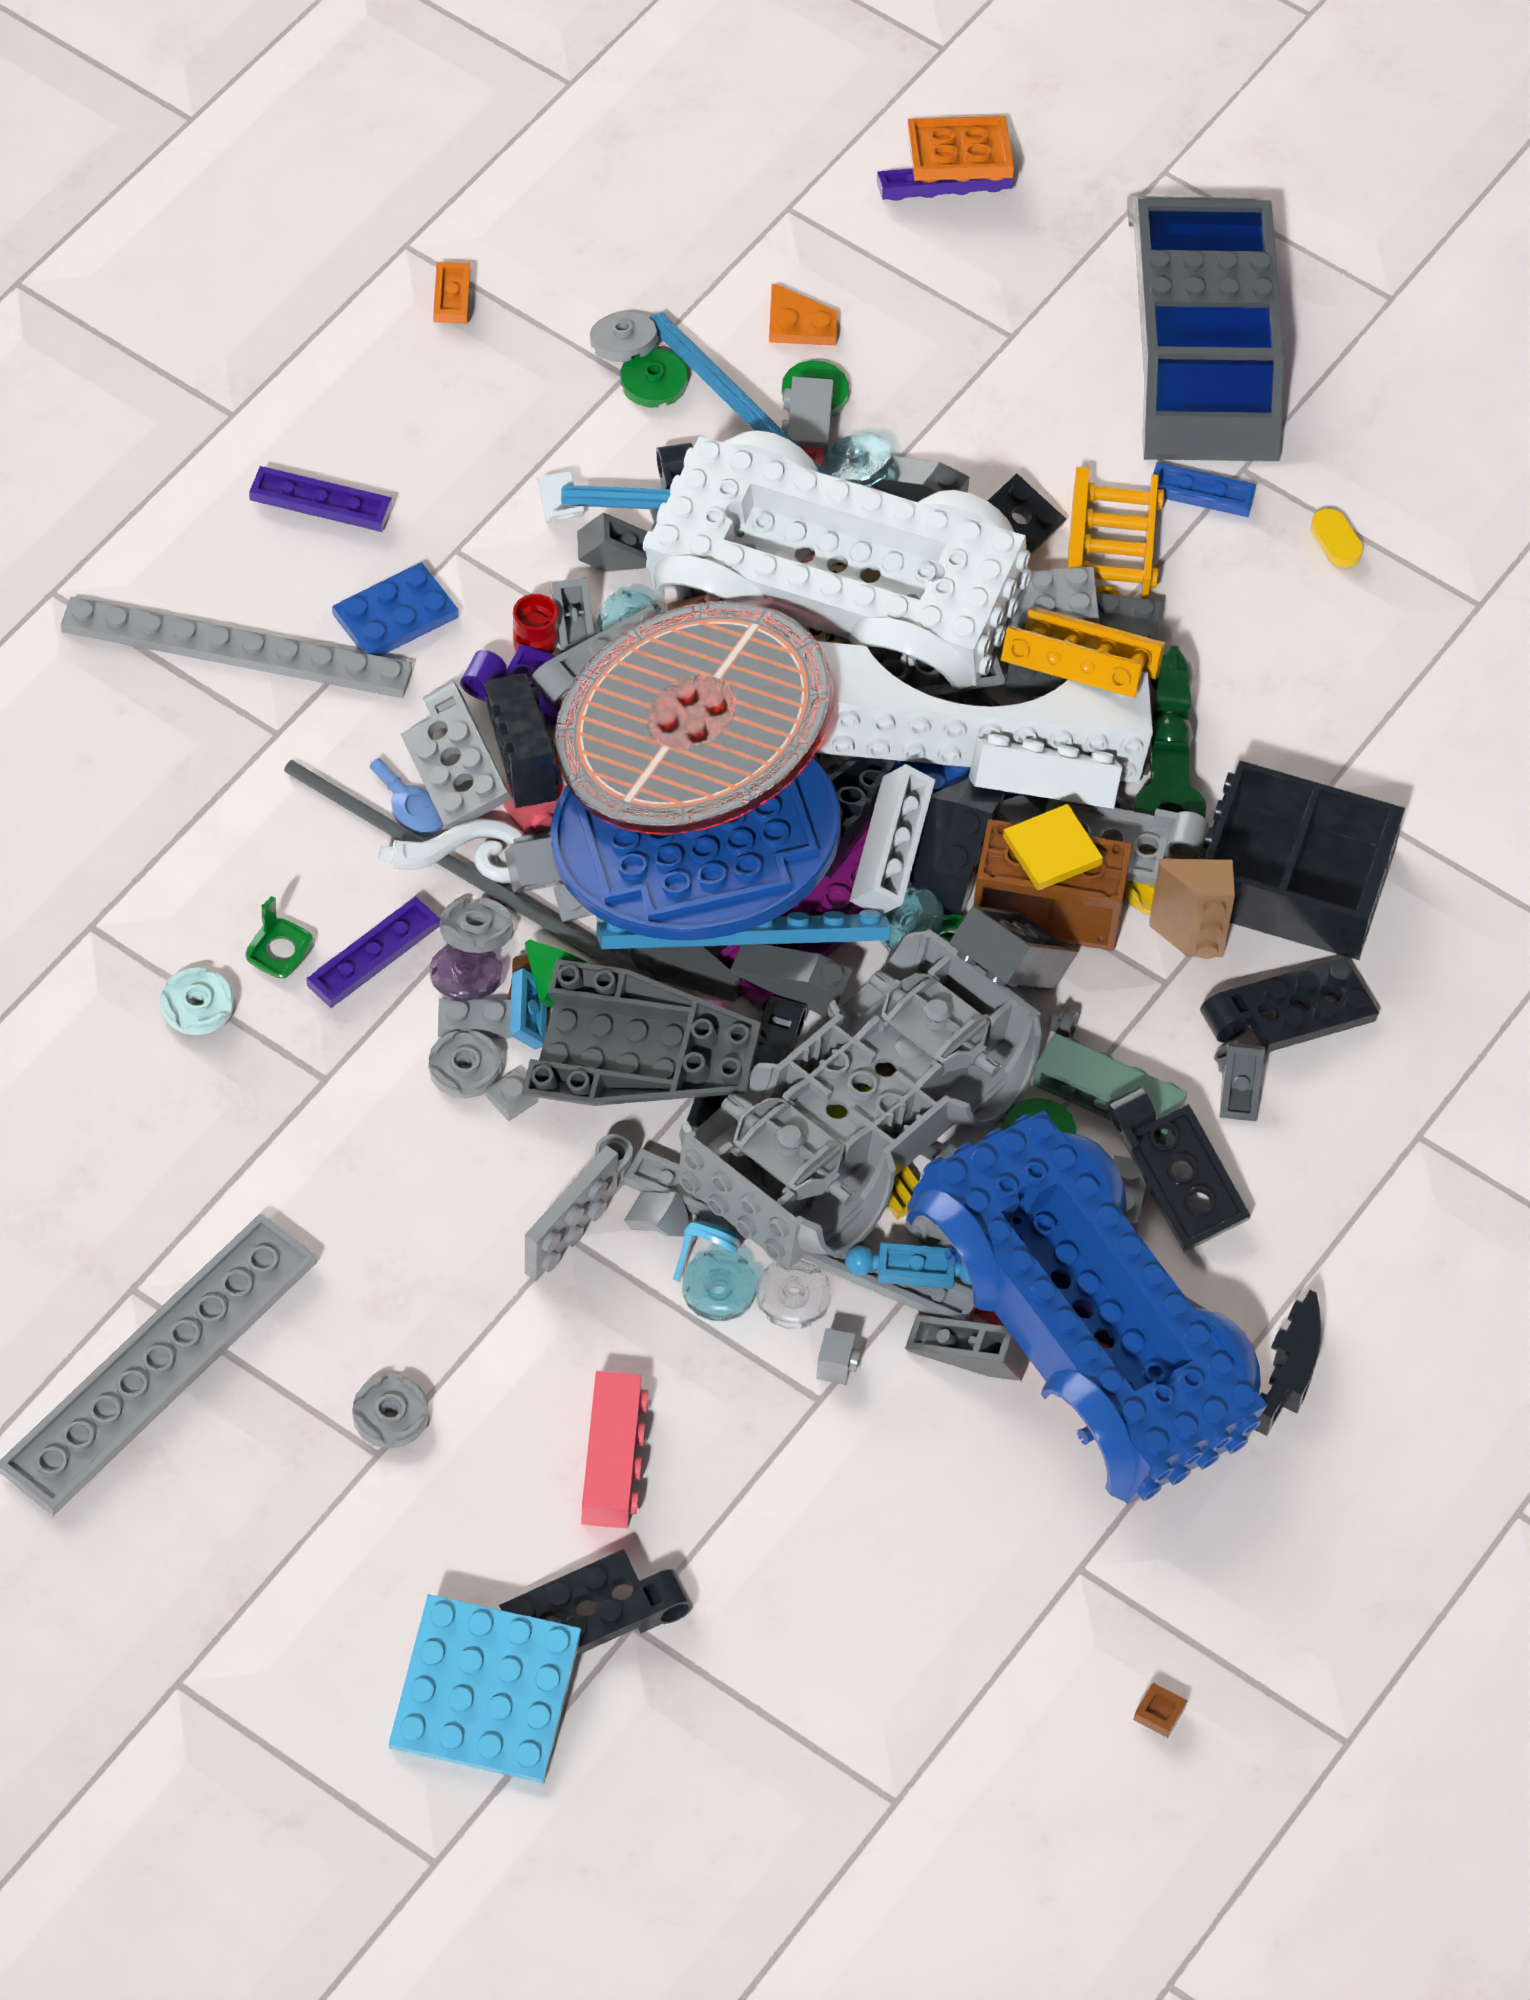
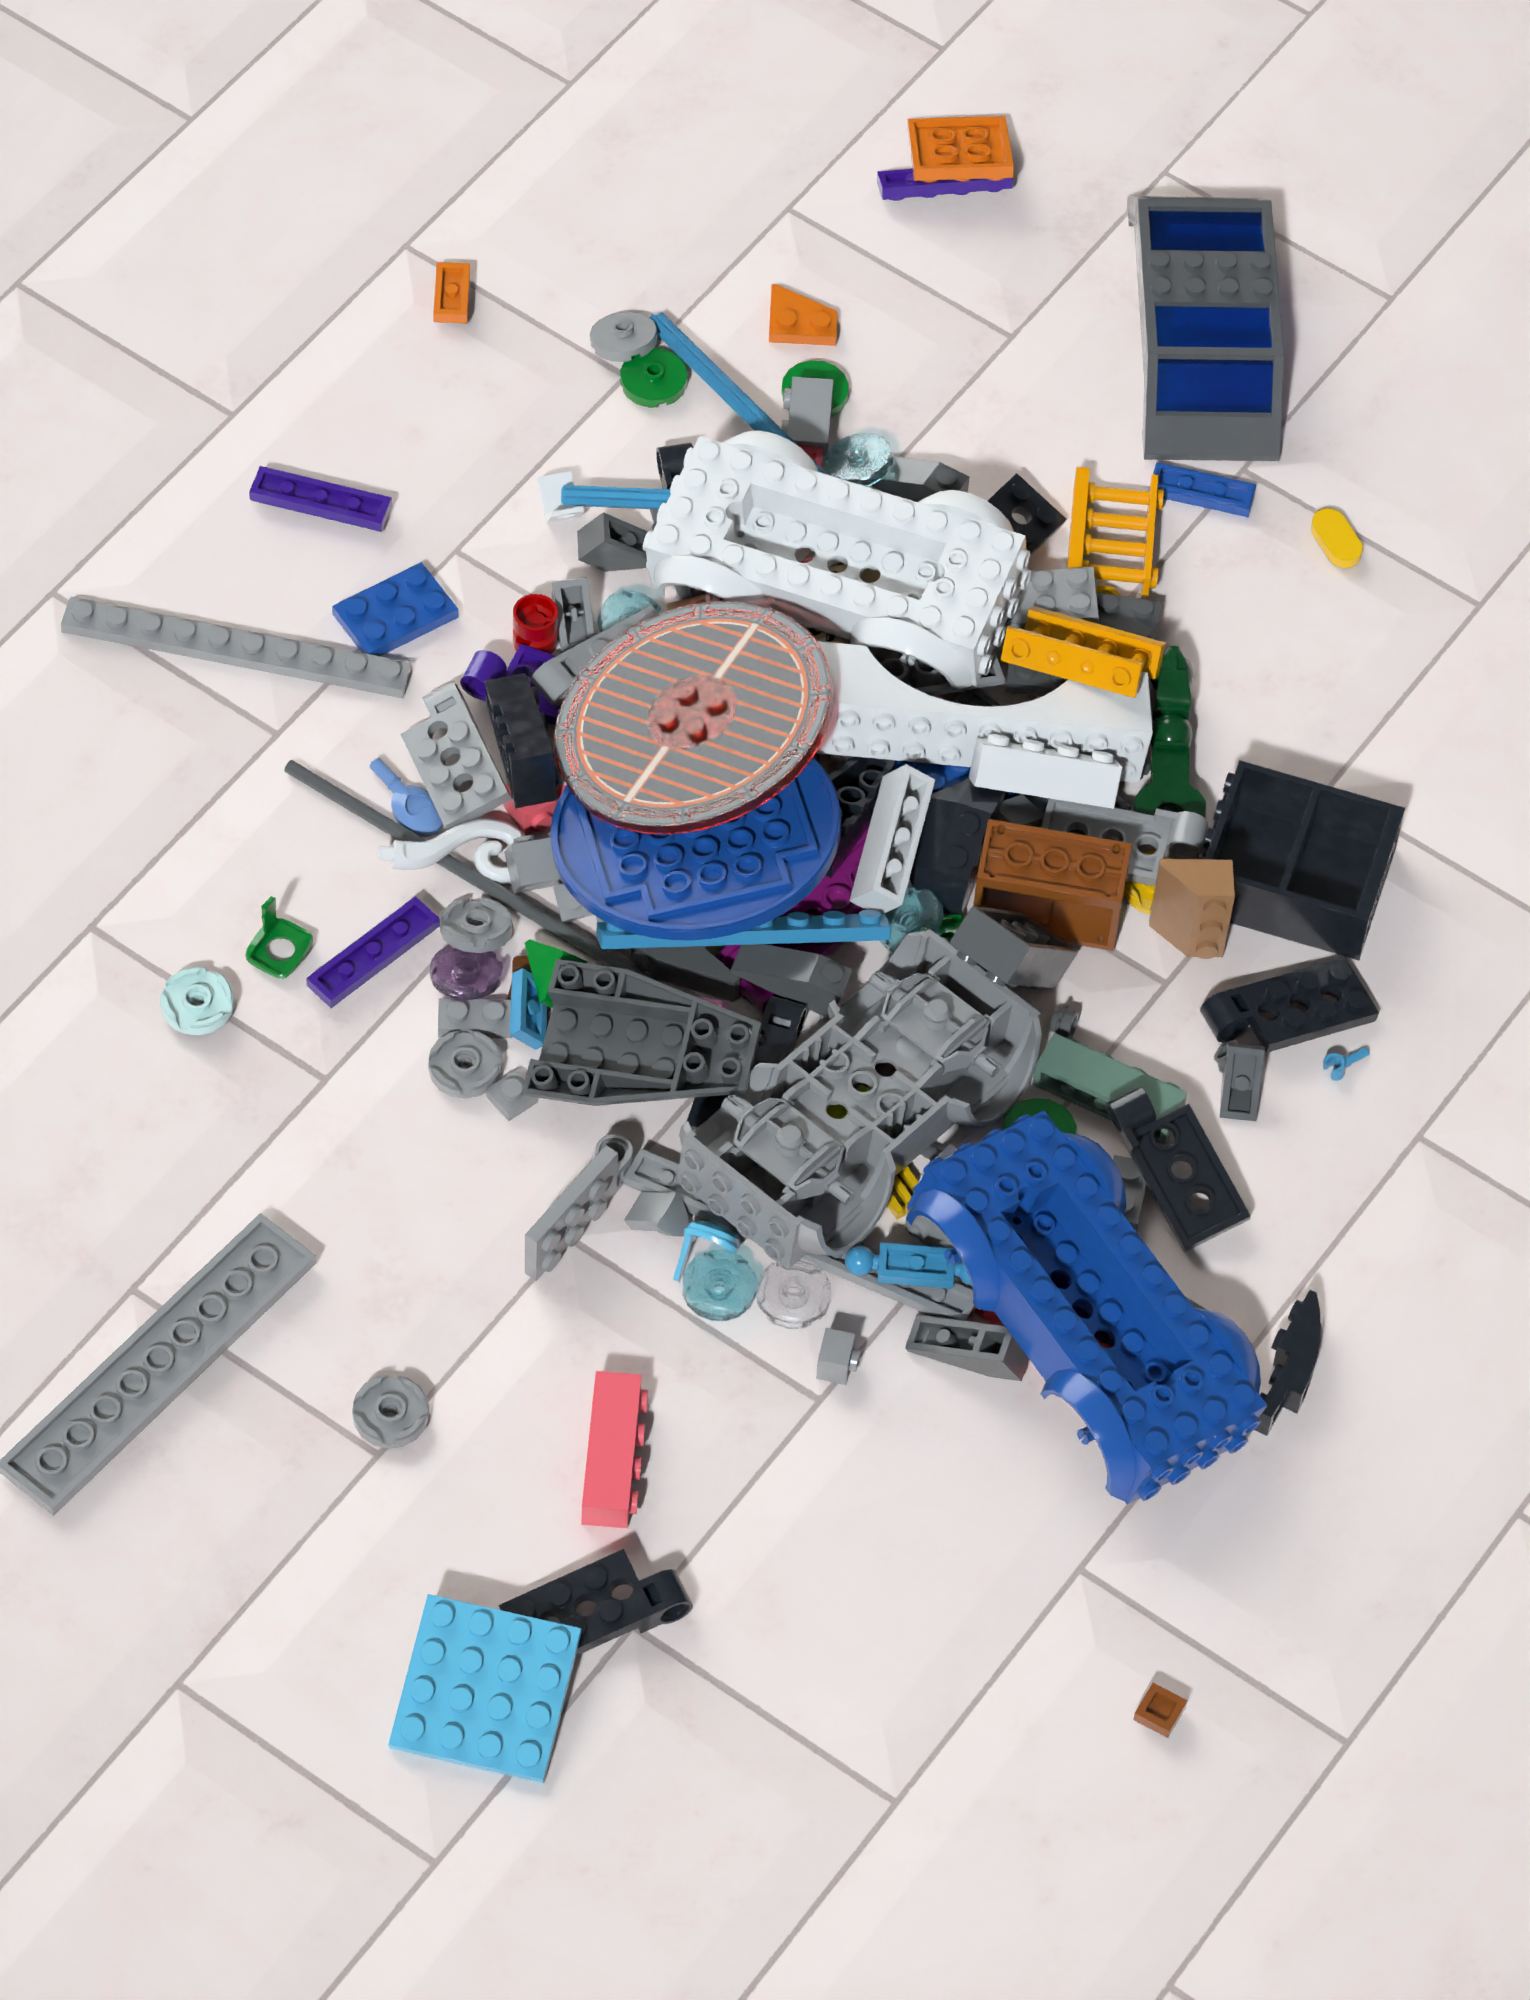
(1052, 847): yellow tile -> none
(1343, 1062): none -> dark azure hand

